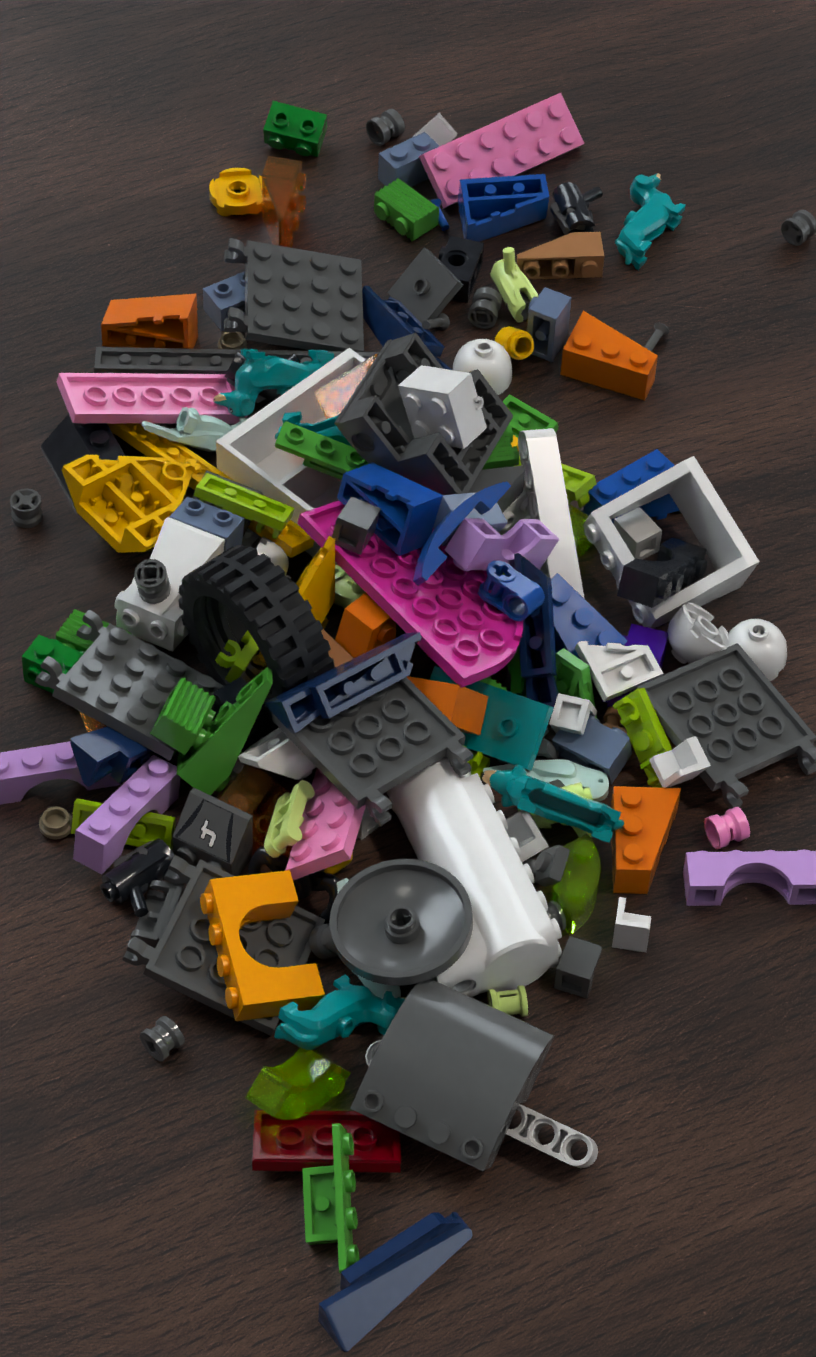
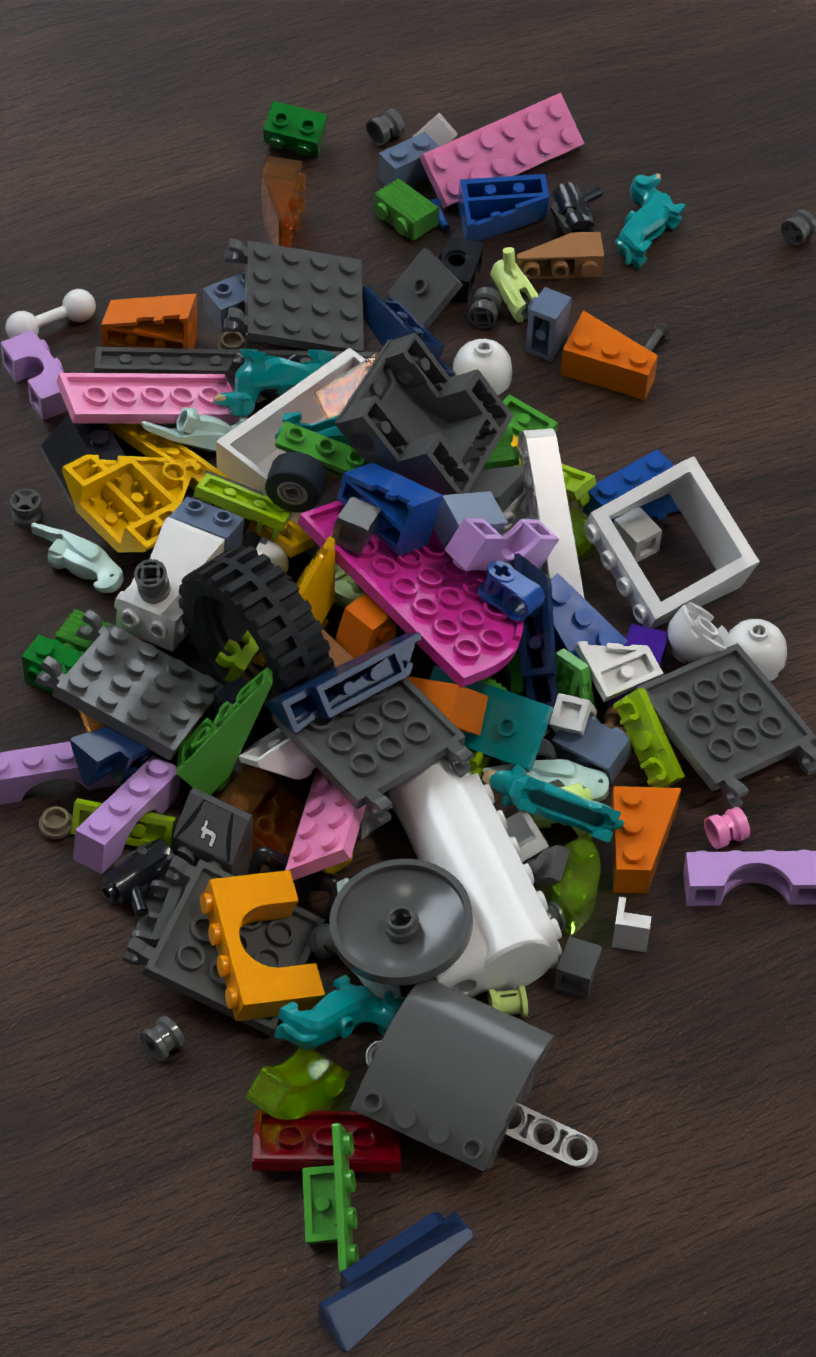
(30, 358): none -> lavender arch
(77, 306): none -> white piece
(81, 558): none -> light aqua animal
(184, 717): bright green brick -> none
(228, 202): yellow plate -> none
(287, 819): yellowish green plate -> none
(296, 482): none -> black wheel
(431, 556): blue slope -> none
(441, 322): dark grey piece -> none
(443, 403): white brick -> none
(516, 342): yellow brick -> none
(656, 581): black arch -> none
(680, 763): white panel -> none

